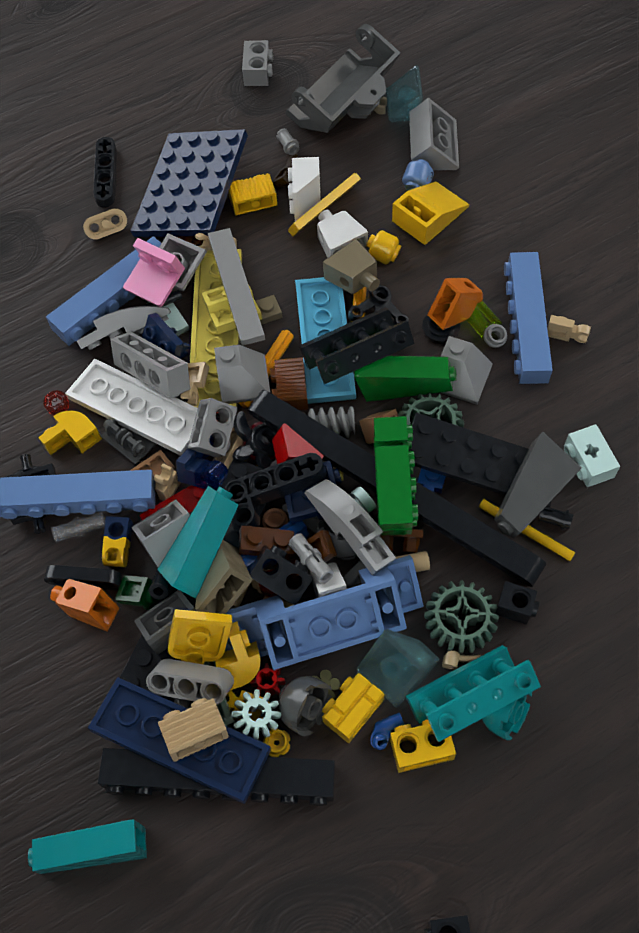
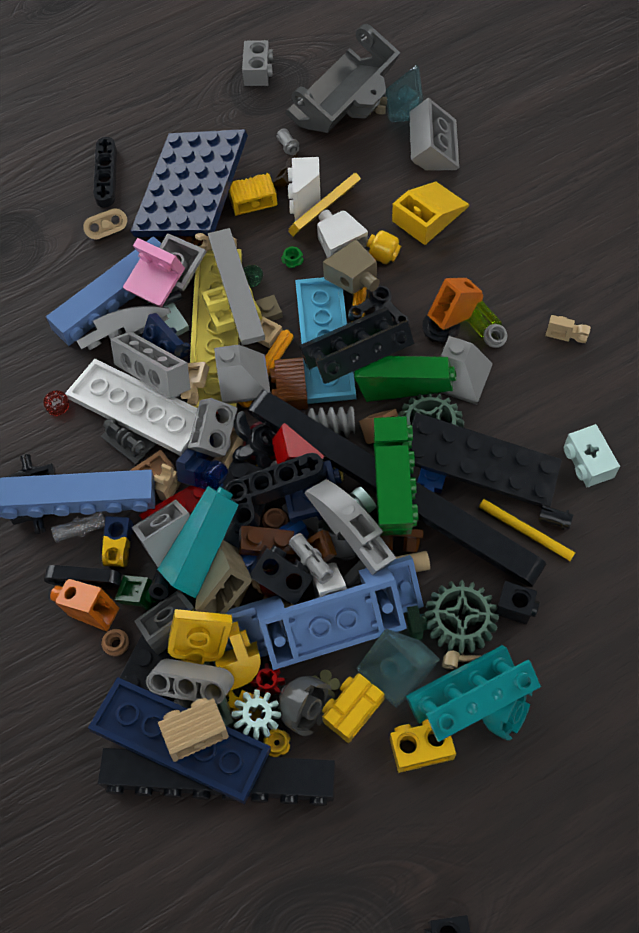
(70, 427): yellow brick -> none
(88, 847): teal slope -> none
(109, 637): none -> medium nougat plate
(256, 278): none -> clear green plate
(270, 330): none -> tan plate
(292, 257): none -> green plate
(382, 729): blue arm -> none
(416, 622): none -> clear green plate
(417, 174): medium blue head -> none
(528, 317): medium blue brick -> none
(537, 482): dark grey slope -> none

